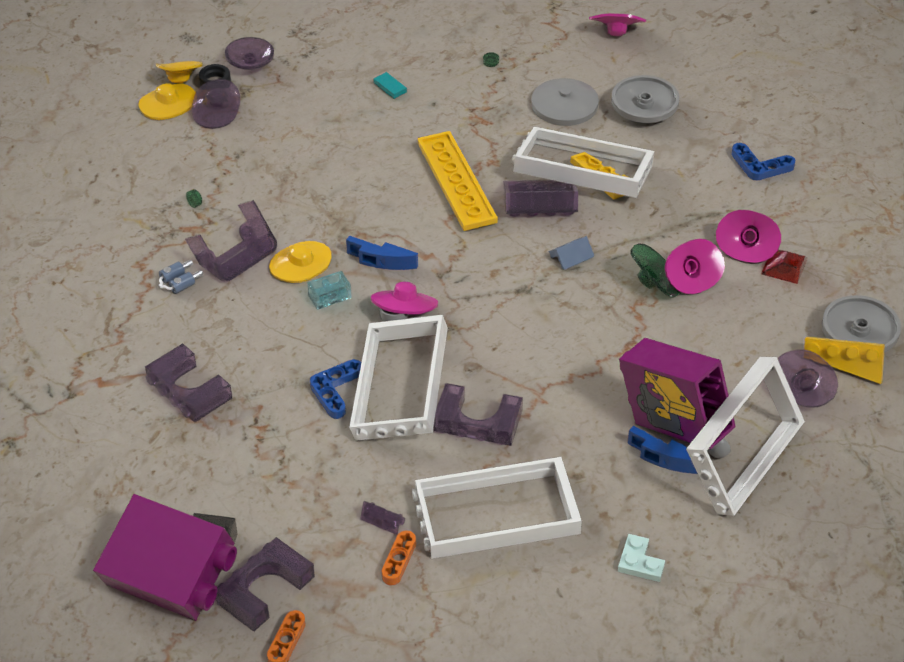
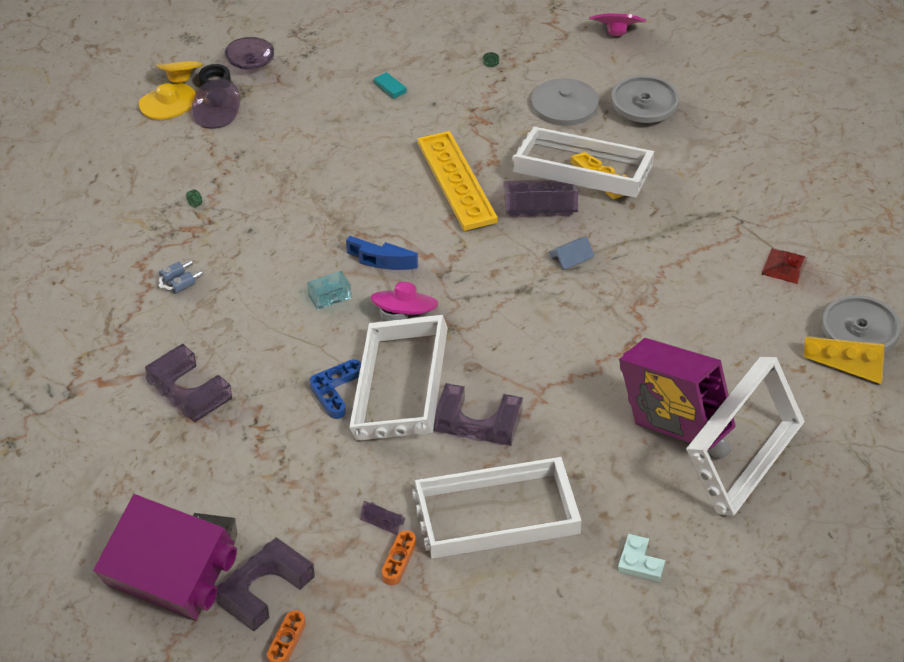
(256, 245): clear purple windscreen -> none
(300, 262): yellow hat -> none
(652, 269): clear green hat -> none
(655, 451): blue slope -> none
(694, 266): dark pink hat -> none
(748, 236): dark pink hat -> none
(761, 171): blue beam -> none
(809, 377): hat -> none

